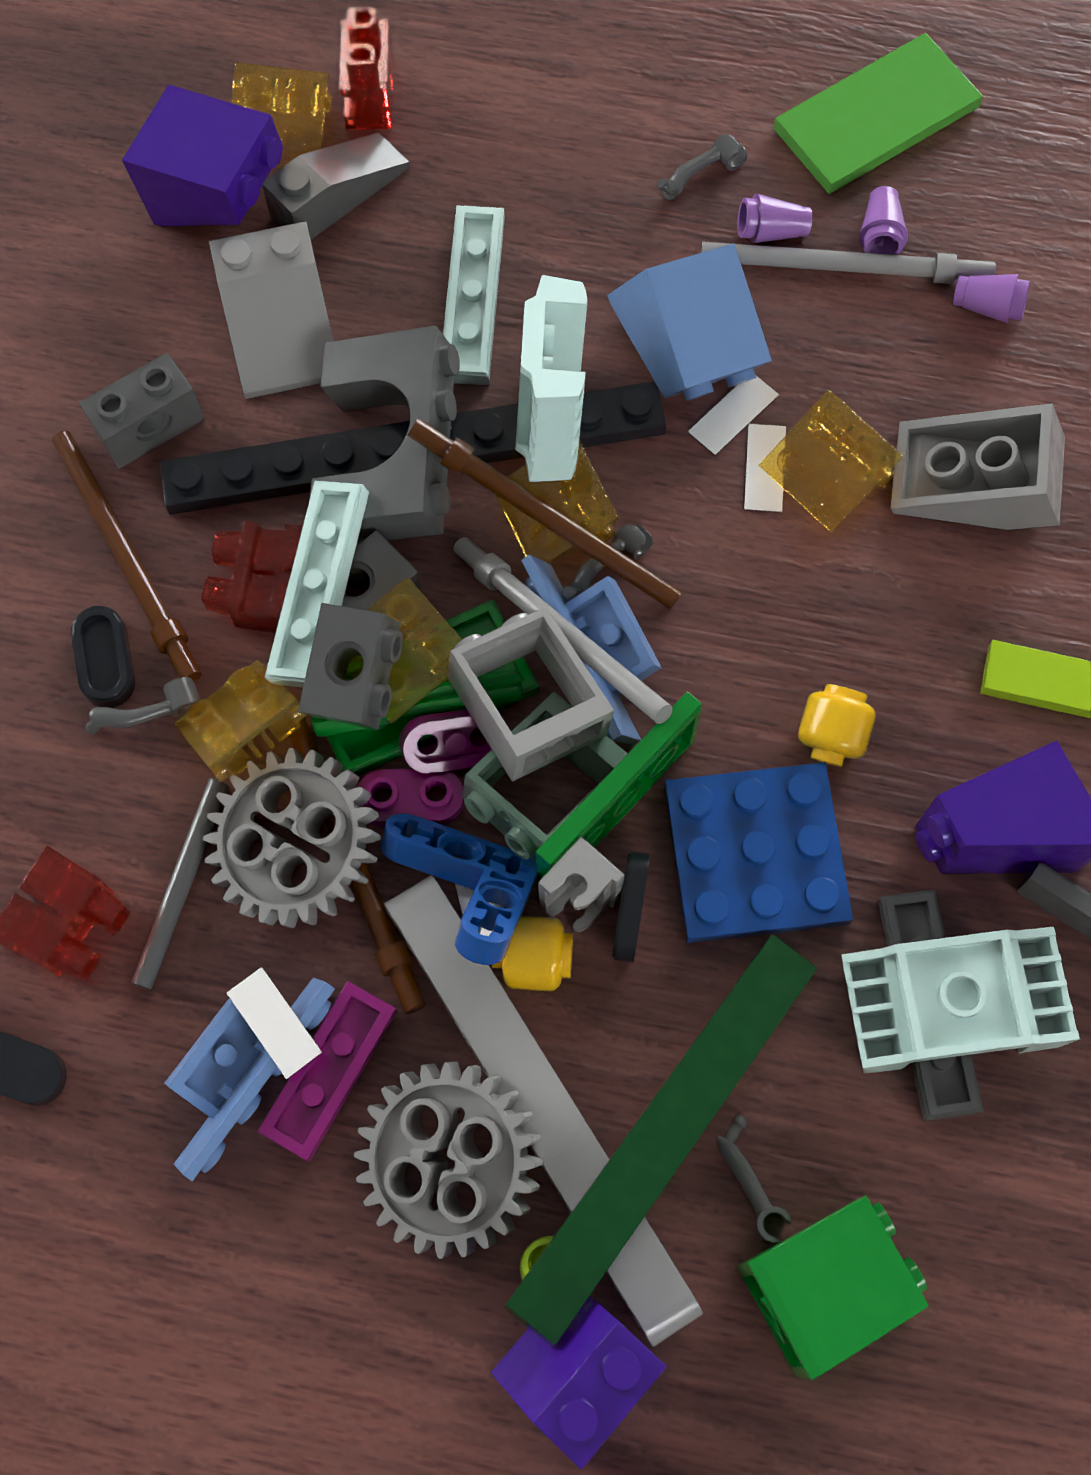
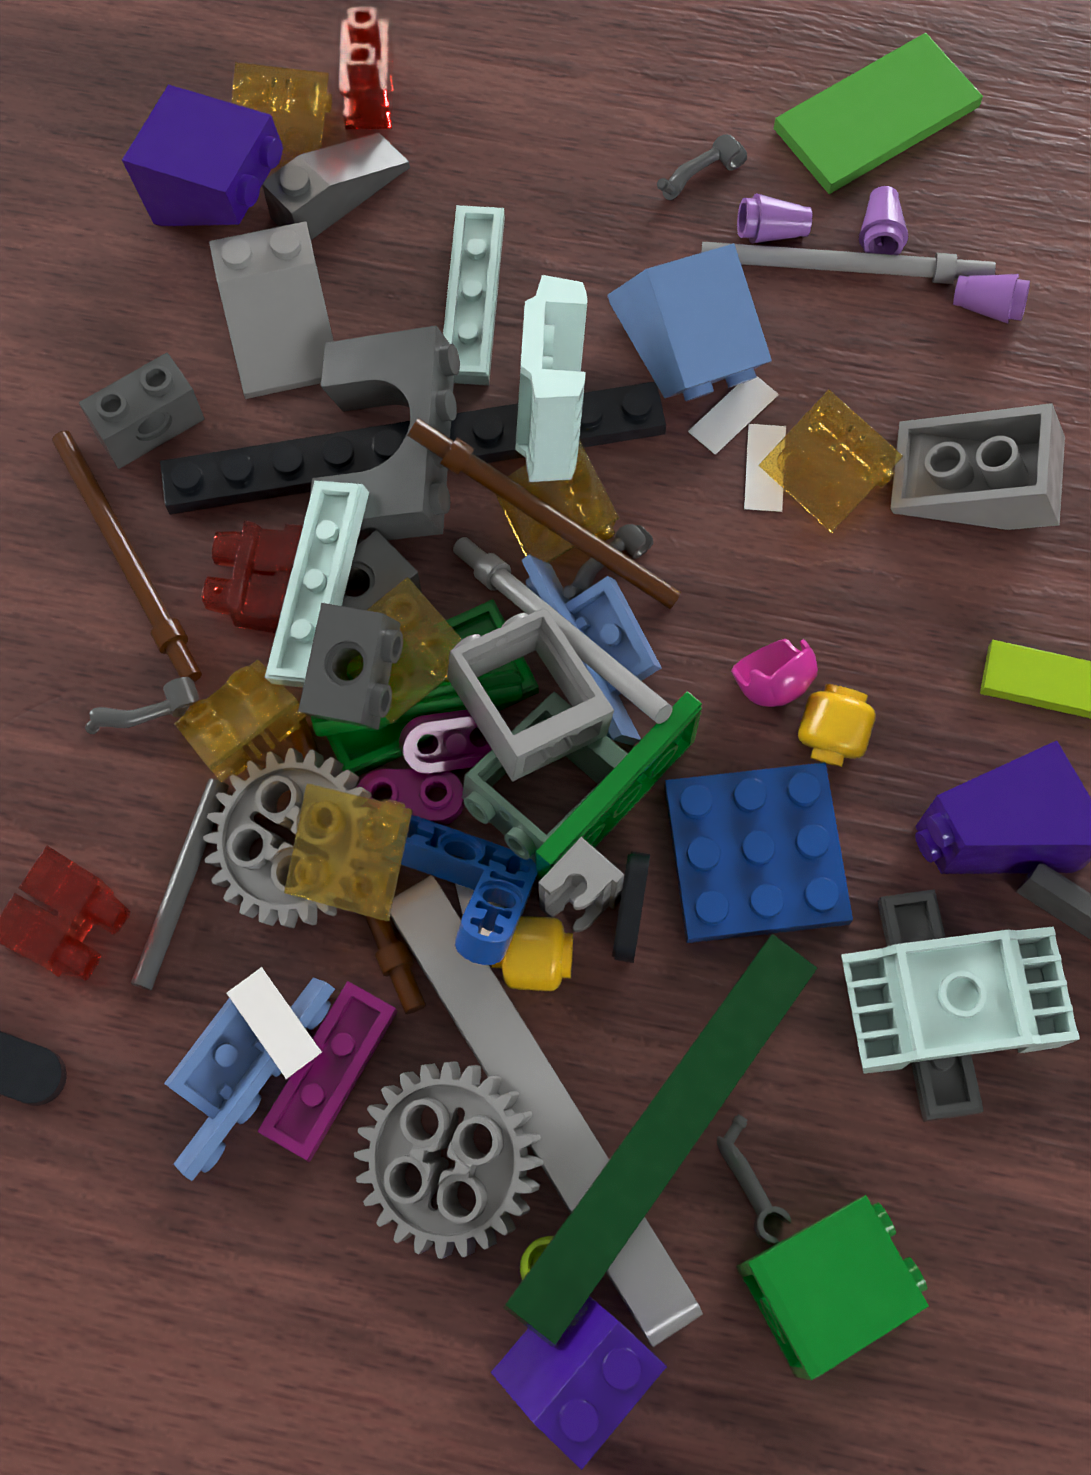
(103, 657): black tile -> none
(348, 851): none -> clear yellow hinge
(776, 673): none -> dark pink hair

